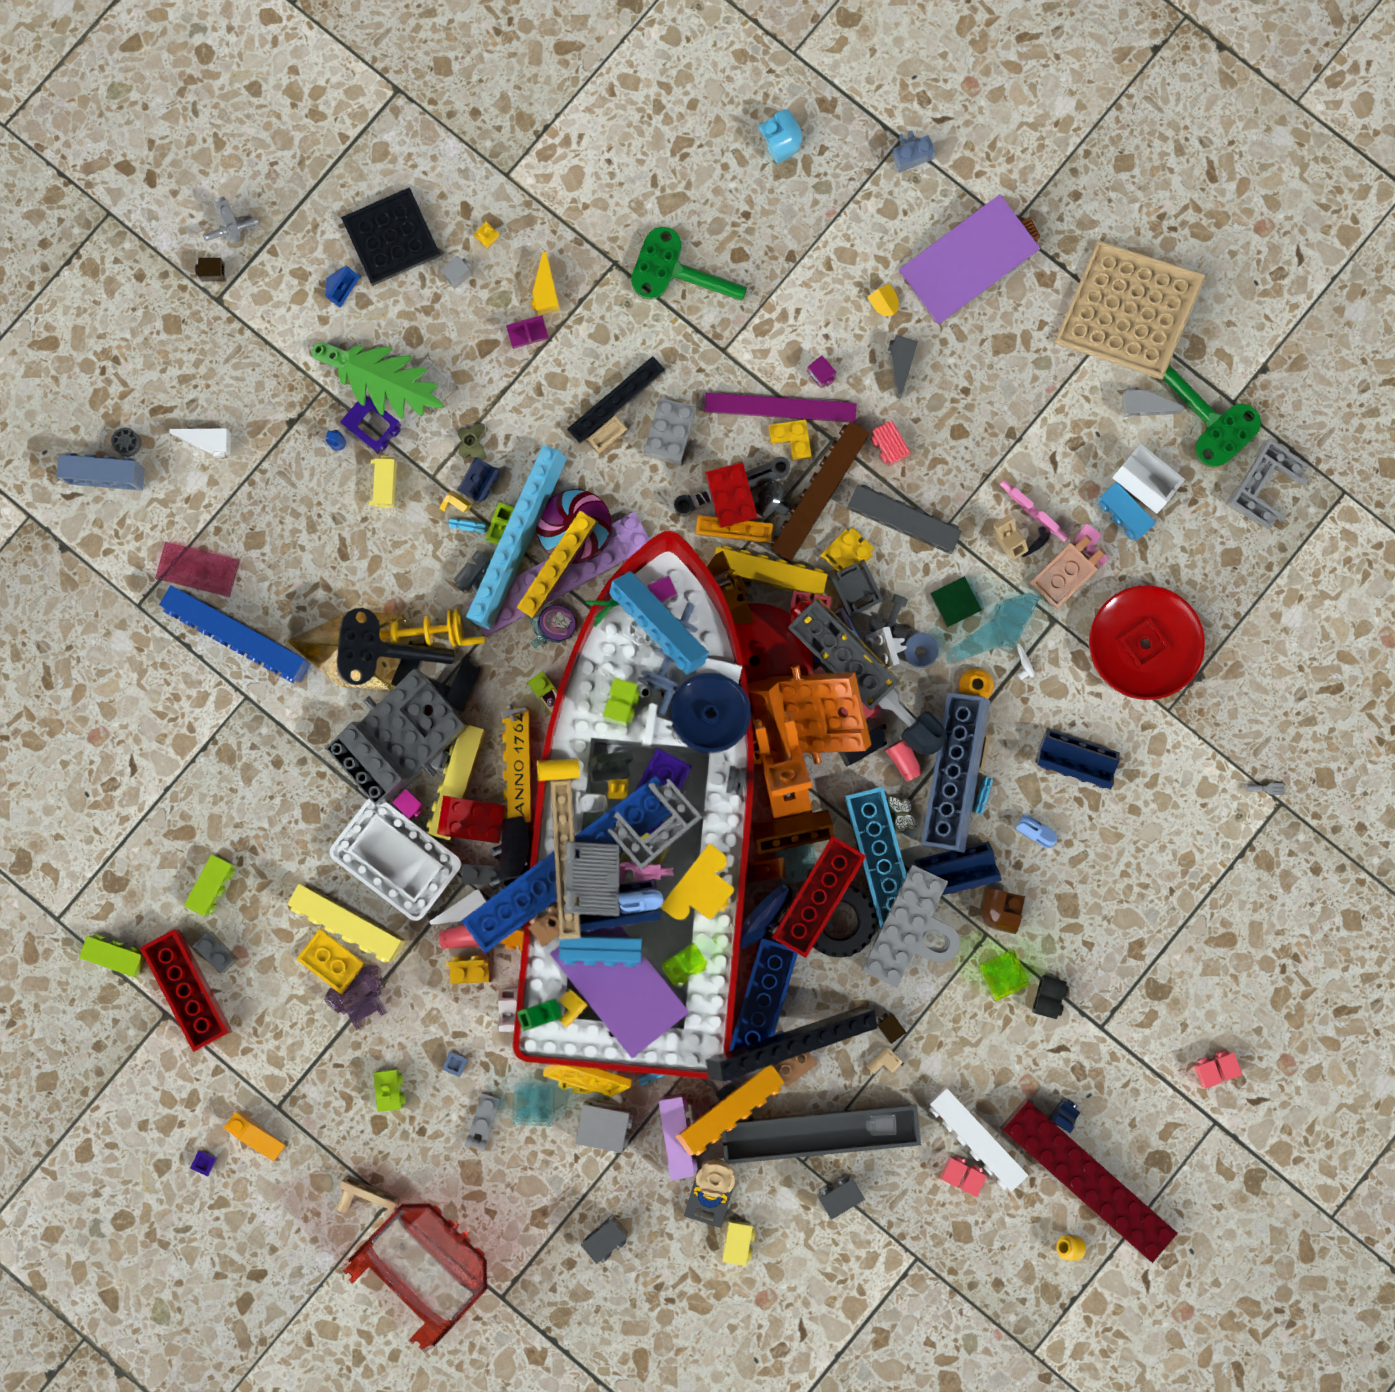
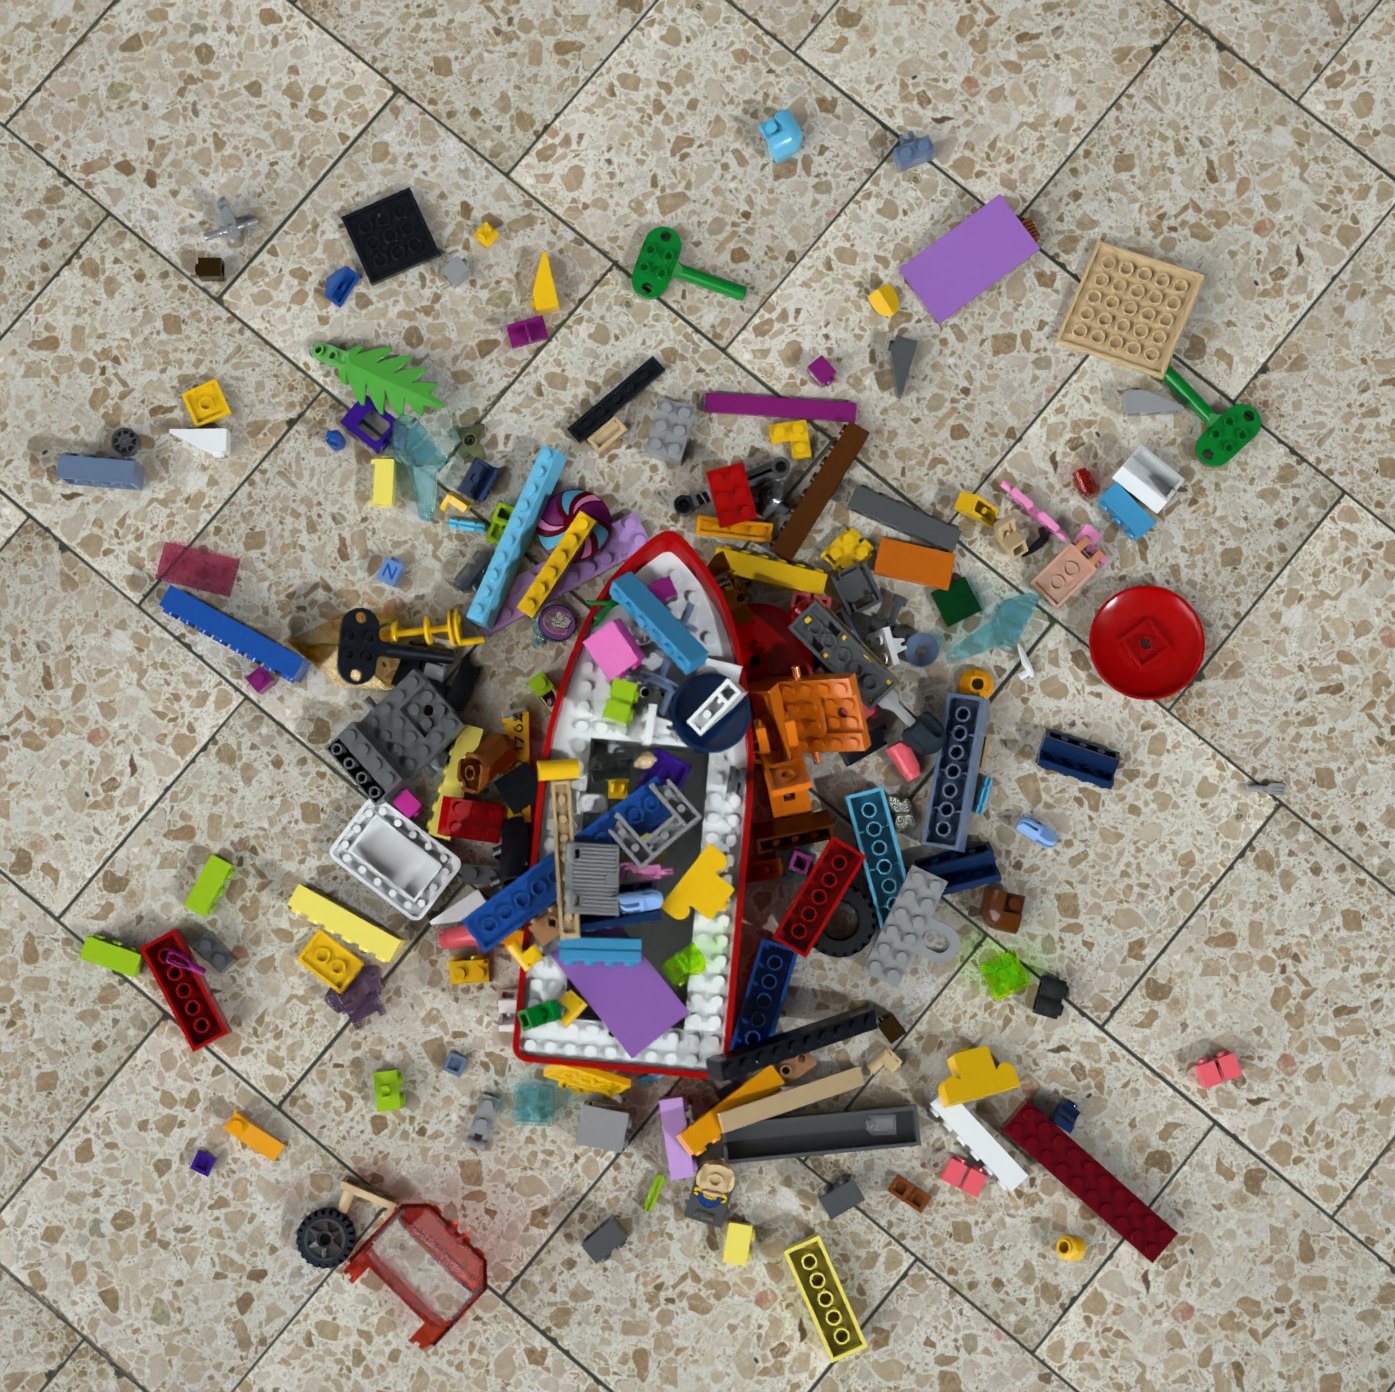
(191, 965): none -> magenta piece
(206, 403): none -> yellow plate
(261, 680): none -> magenta brick
(315, 1249): none -> wheel
(391, 571): none -> medium blue brick
(423, 458): none -> clear light blue slope
(435, 671): none -> light grey brick
(486, 762): none -> dark orange brick
(518, 787): none -> black tile
(526, 958): none -> yellow piece
(615, 650): none -> brick
(645, 760): none -> tan piece
(654, 1192): none -> lime axle
(717, 706): none -> white slope
(765, 916): dark blue dish -> none
(790, 1099): none -> tan tile
(802, 861): none -> magenta brick
(825, 1297): none -> light yellow brick
(890, 443): coral brick -> none
(909, 1193): none -> dark orange slope
(914, 564): none -> orange tile
(975, 1077): none -> yellow brick
(976, 508): none -> yellow slope
(1084, 482): none -> clear red brick
(1268, 457): light grey wedge -> none

